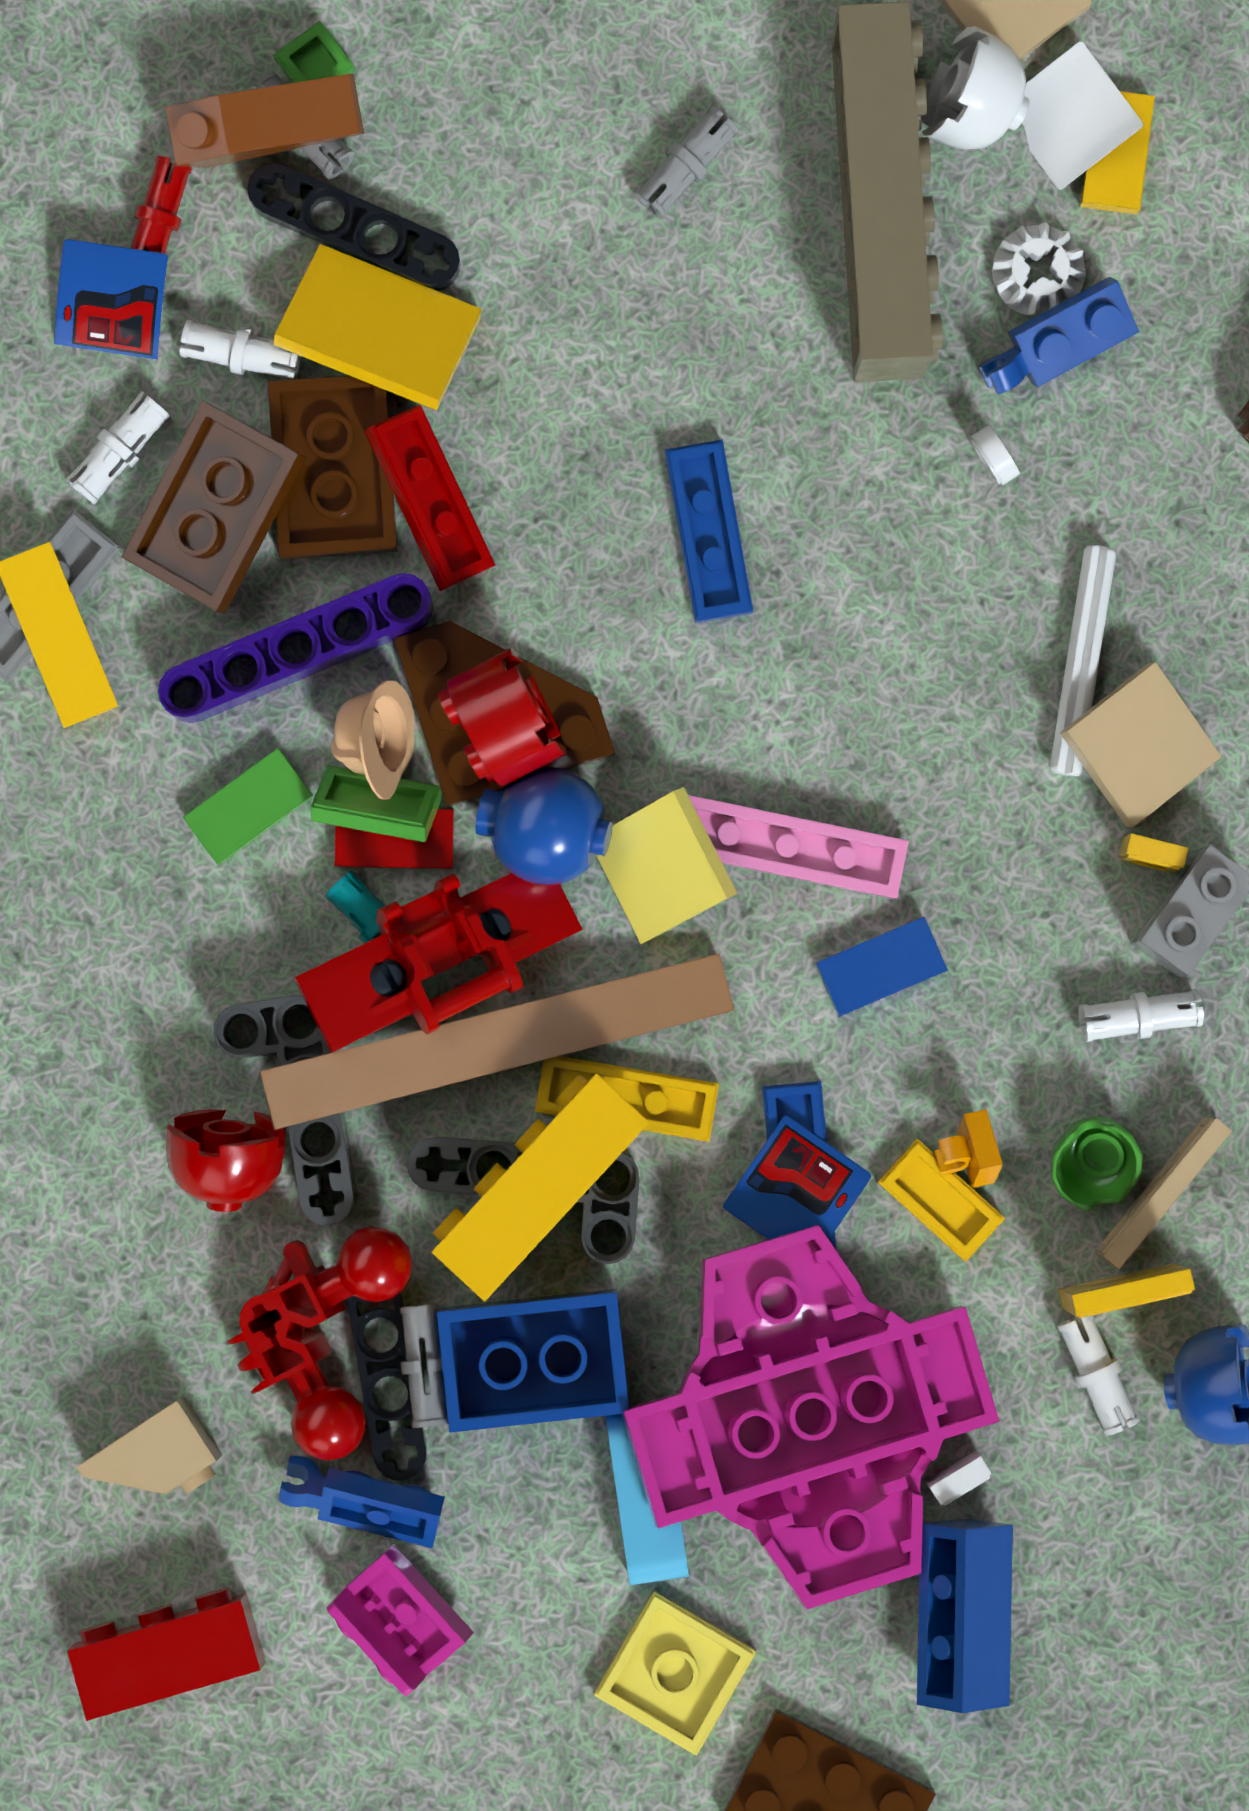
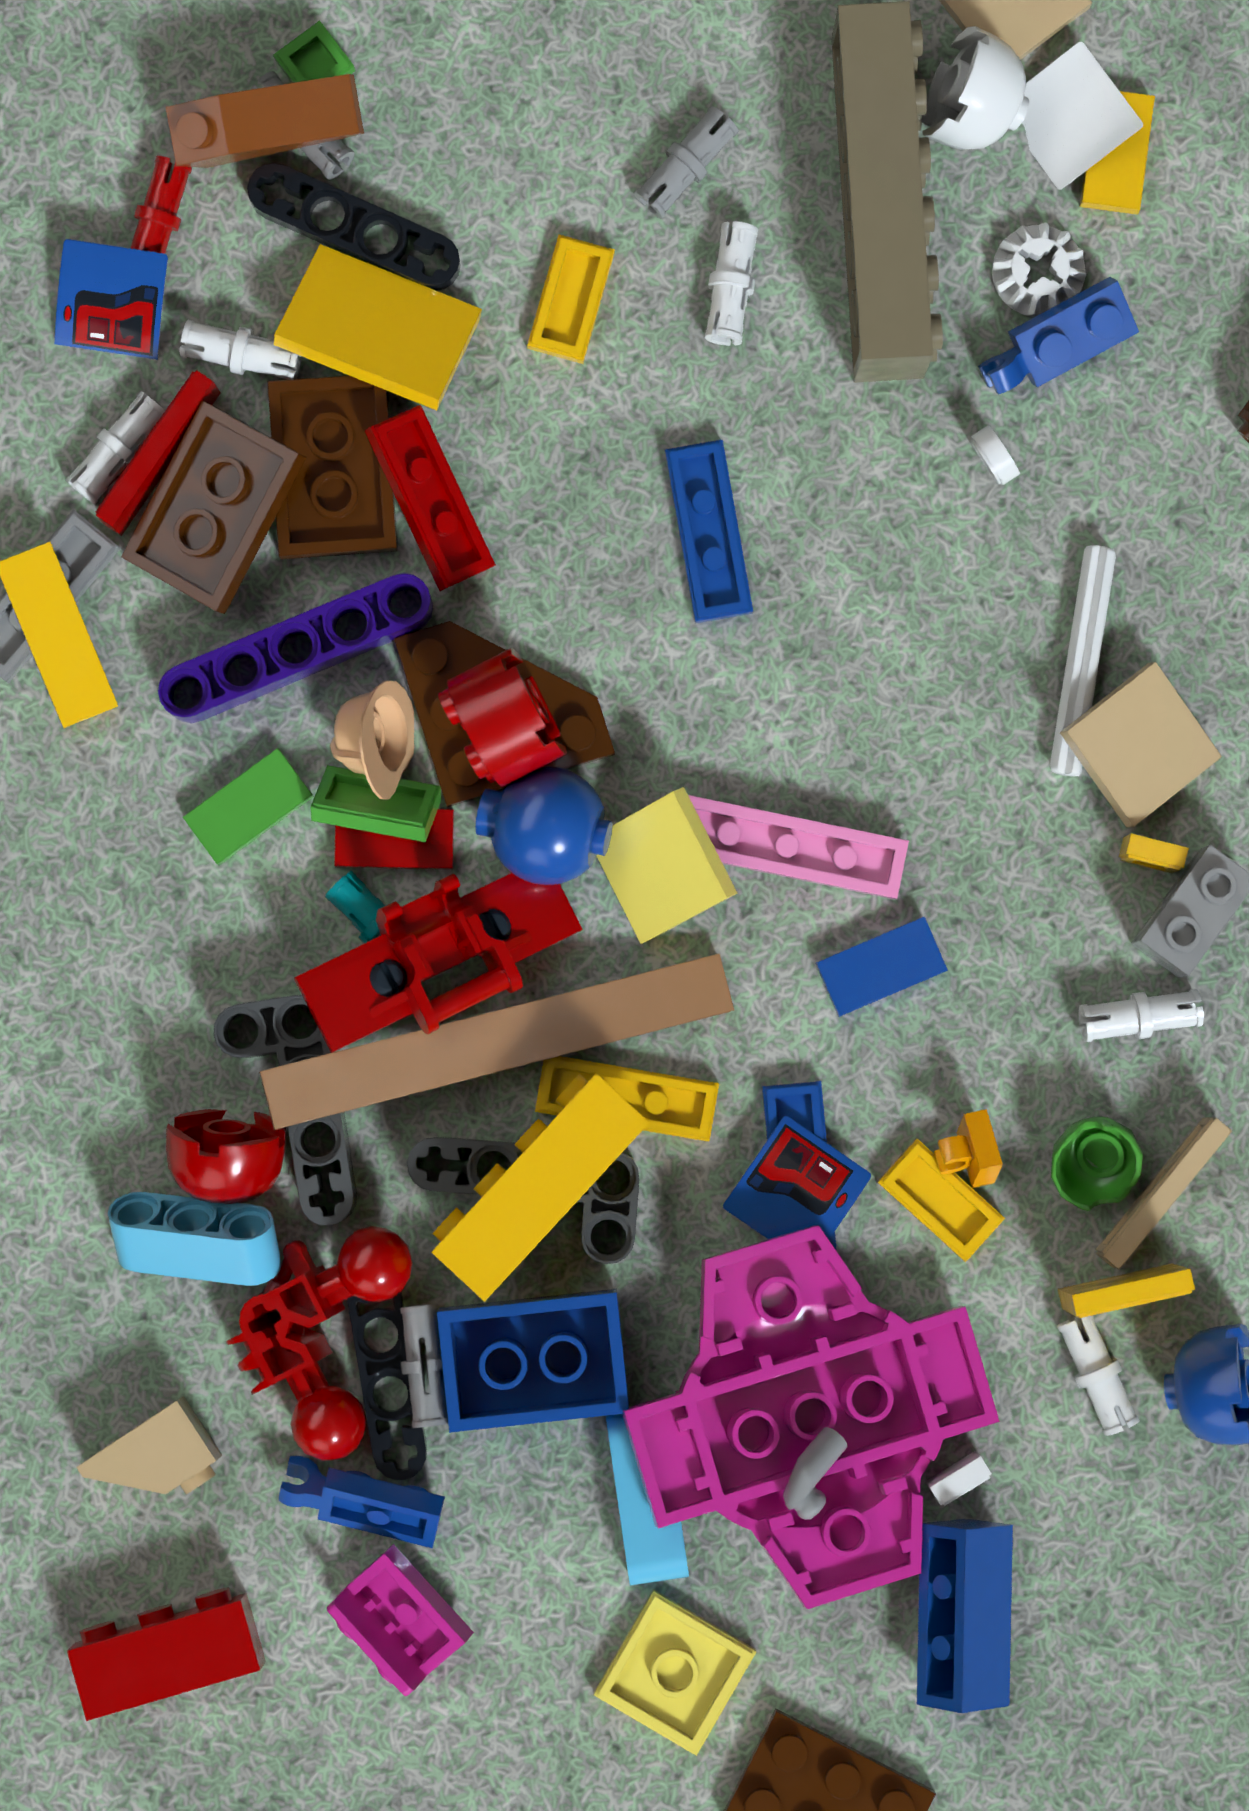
(154, 454): none -> red tile
(194, 1238): none -> medium azure beam
(571, 299): none -> yellow tile
(731, 283): none -> white pin
(809, 1469): none -> light grey arm

